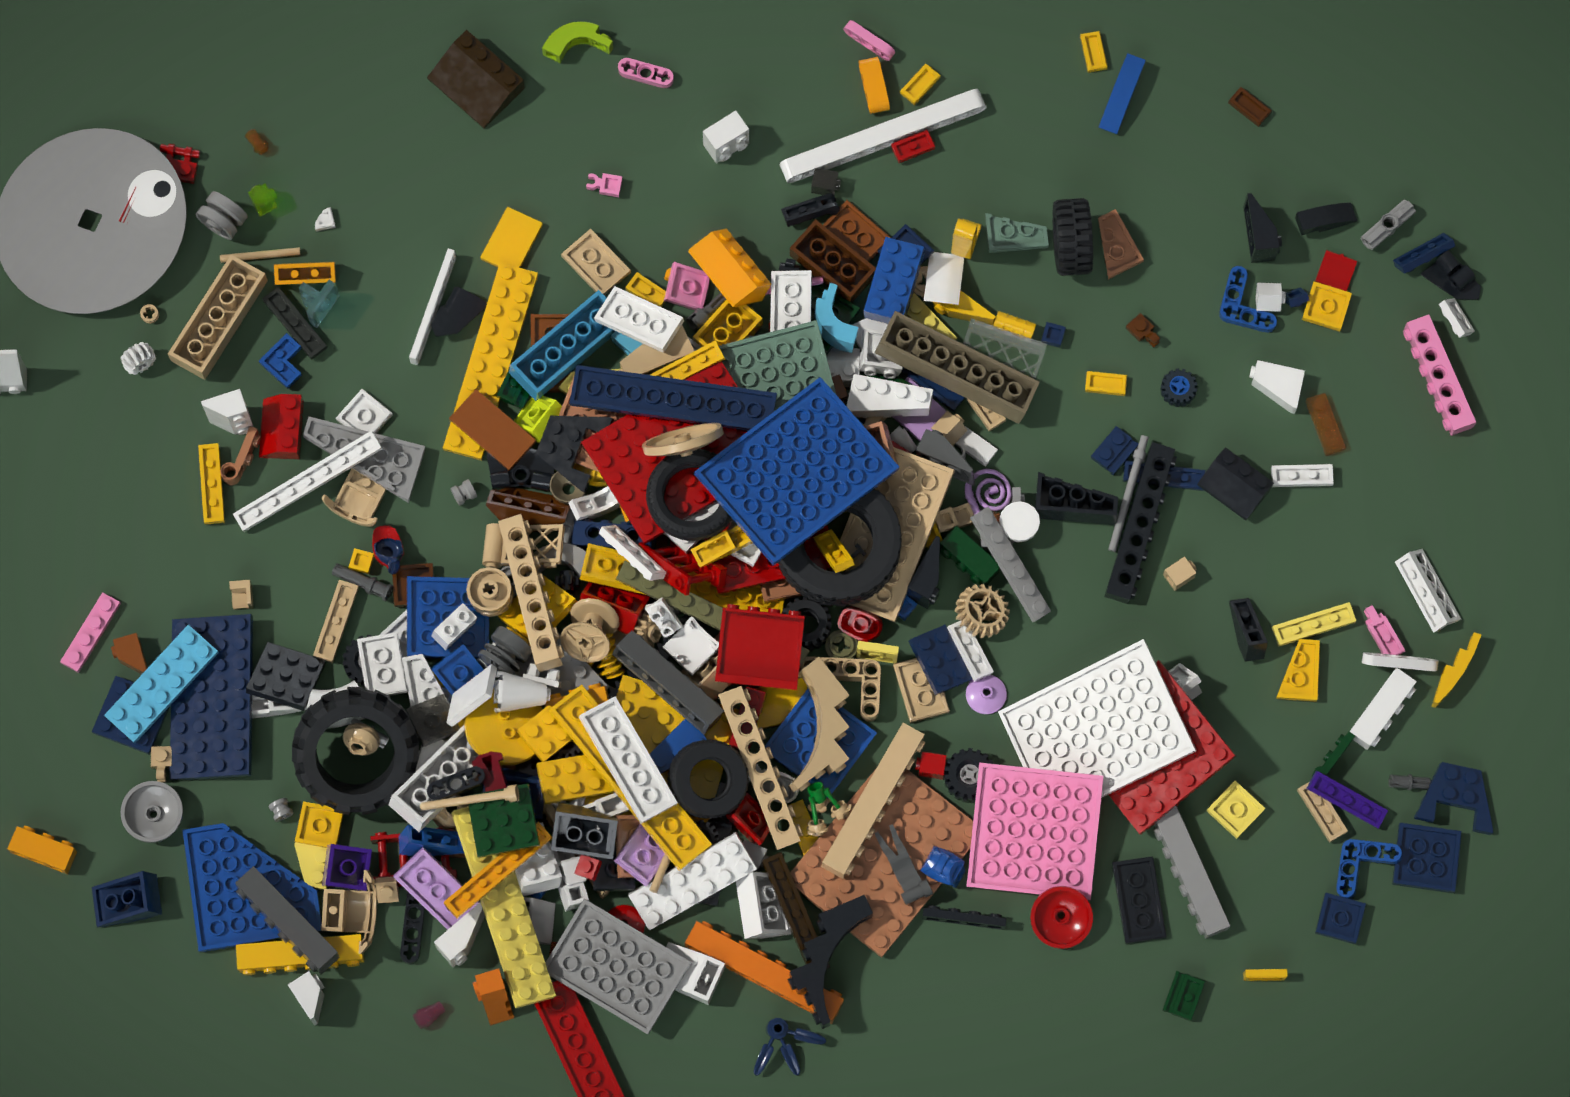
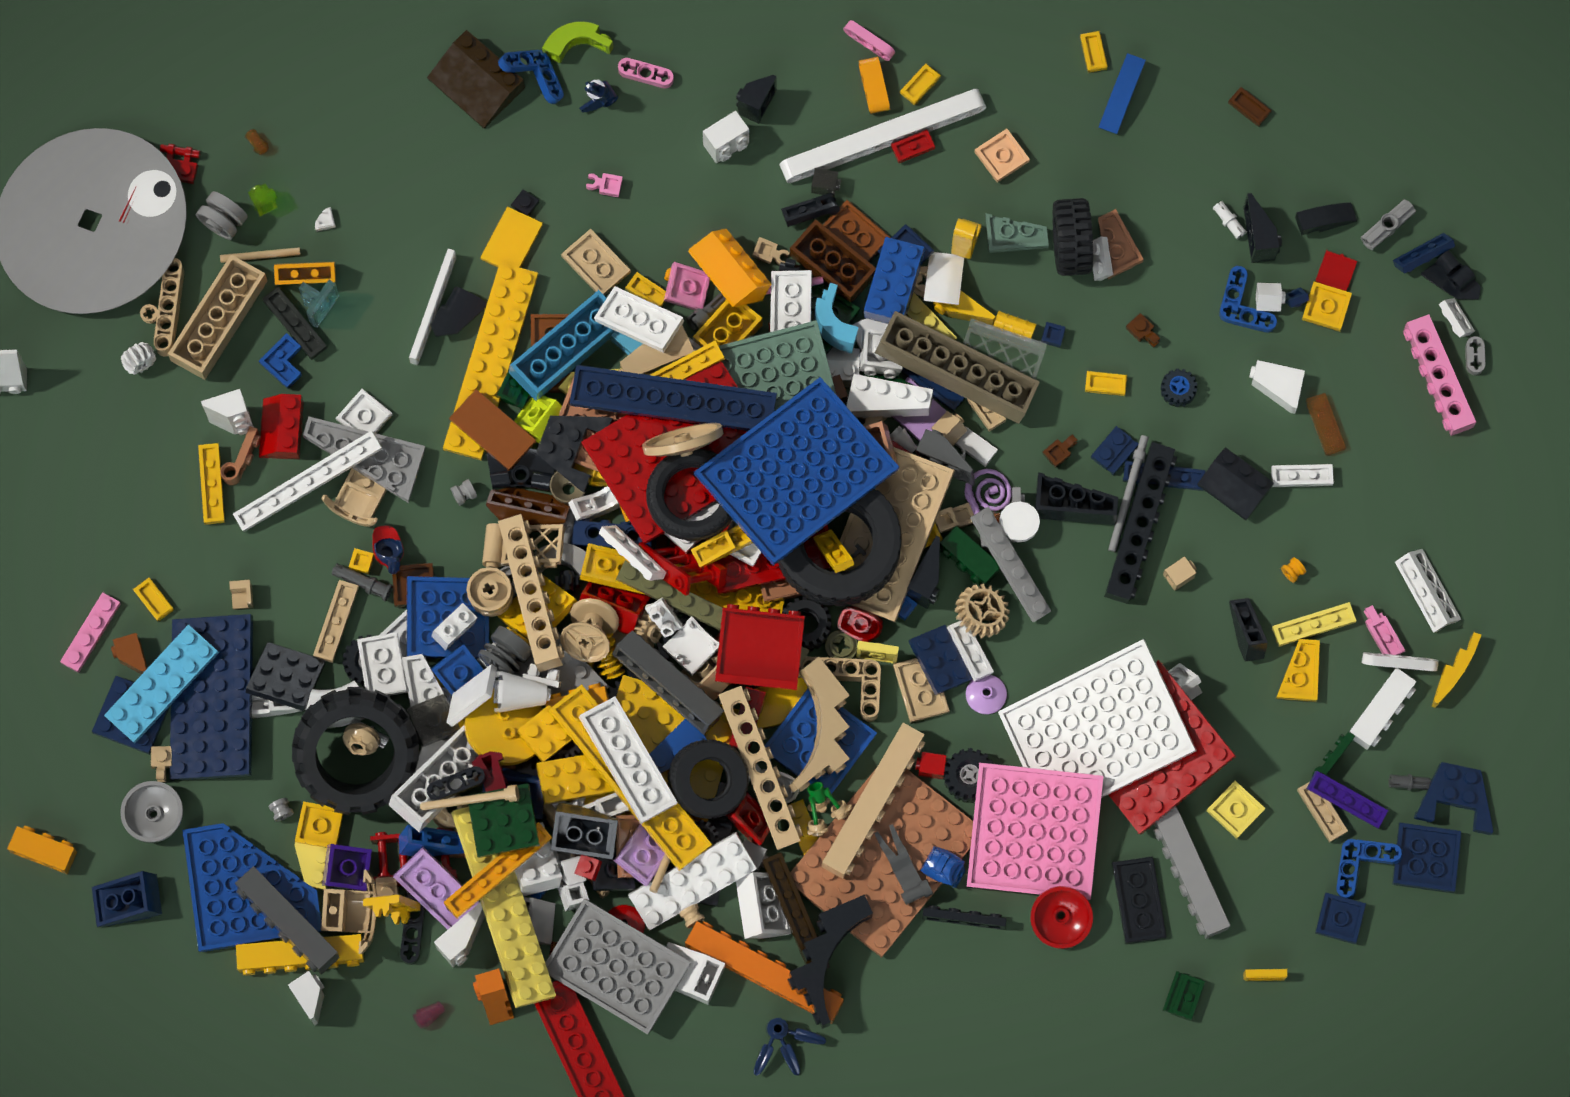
(153, 599): none -> yellow tile
(169, 316): none -> tan beam
(395, 905): none -> yellow piece
(525, 203): none -> black plate
(551, 89): none -> blue beam
(601, 95): none -> dark blue piece
(691, 915): none -> tan wheel
(756, 98): none -> black slope
(766, 251): none -> tan plate
(1002, 155): none -> light nougat plate
(1058, 451): none -> reddish brown plate
(1101, 259): none -> white plate
(1229, 220): none -> white pin
(1293, 570): none -> light orange wheel
(1479, 355): none -> light grey beam

